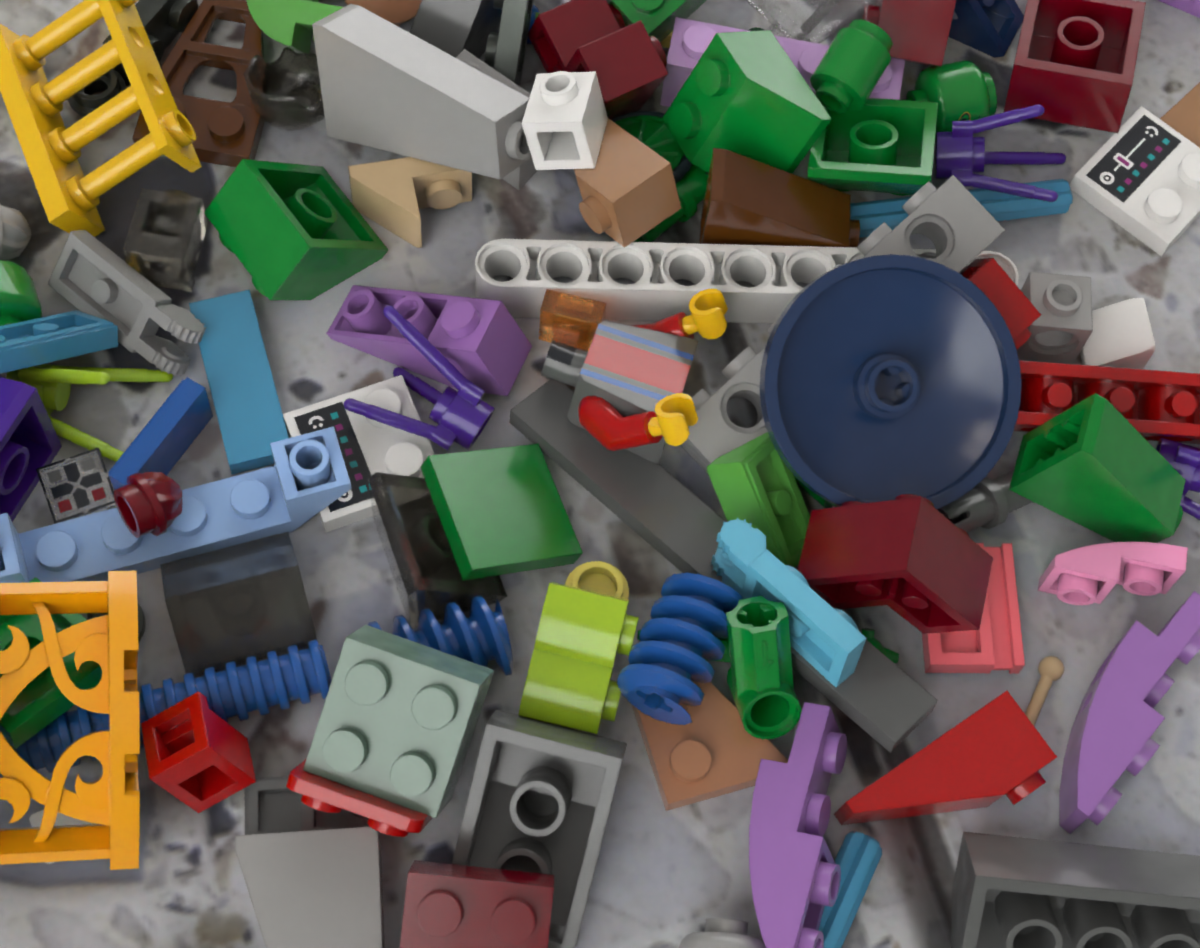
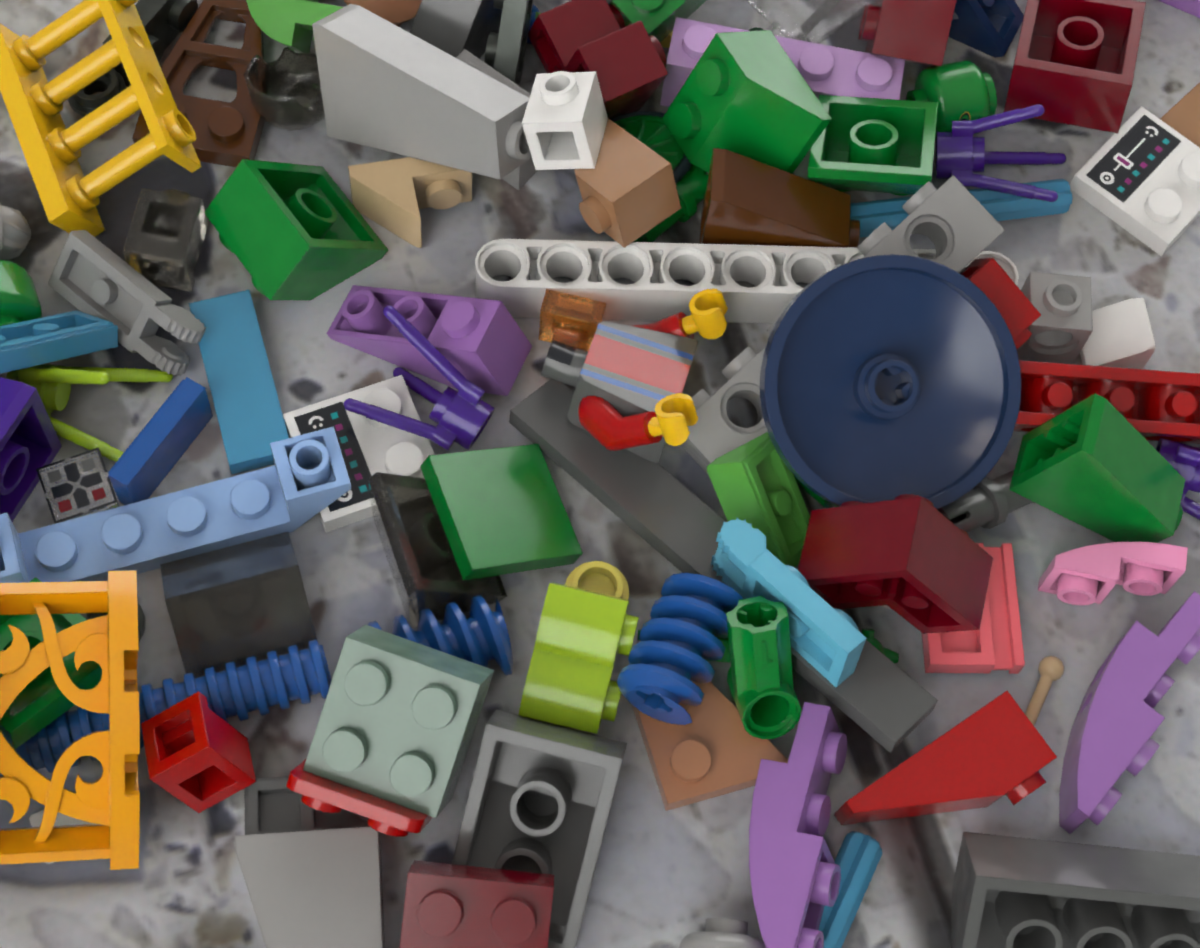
(148, 503): dark red plate -> none
(852, 66): green brick -> none

